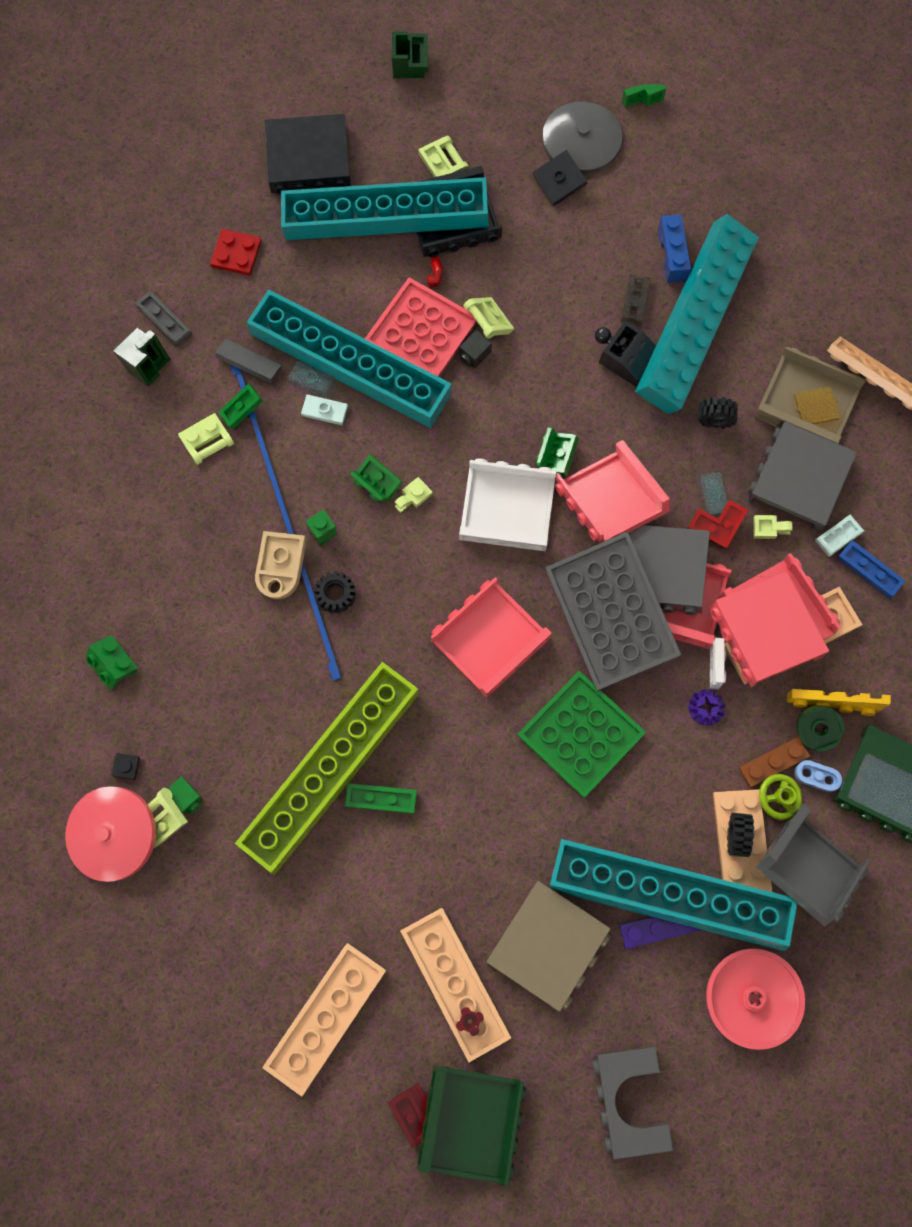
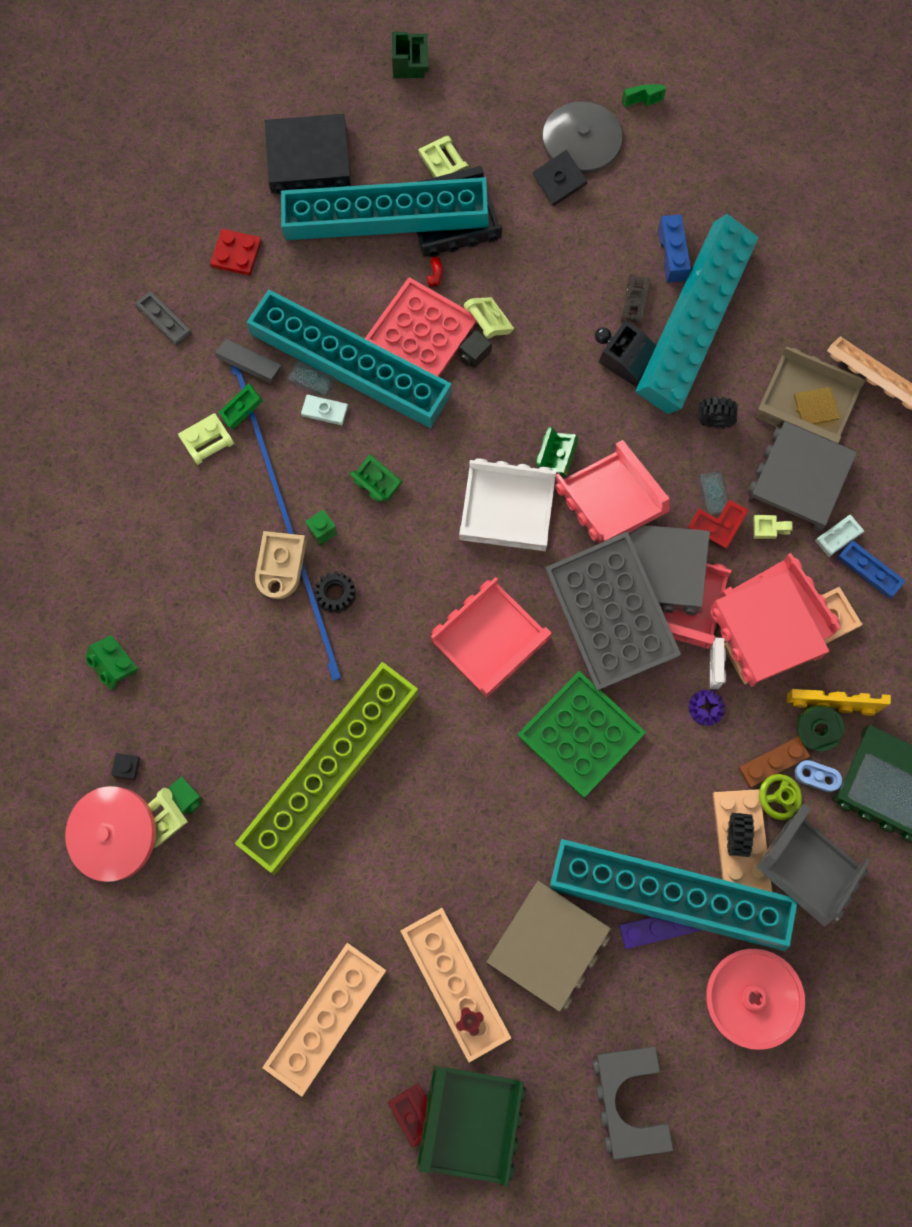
(142, 355): dark green plate -> none
(380, 798): green plate -> none
(414, 494): yellowish green plate -> none

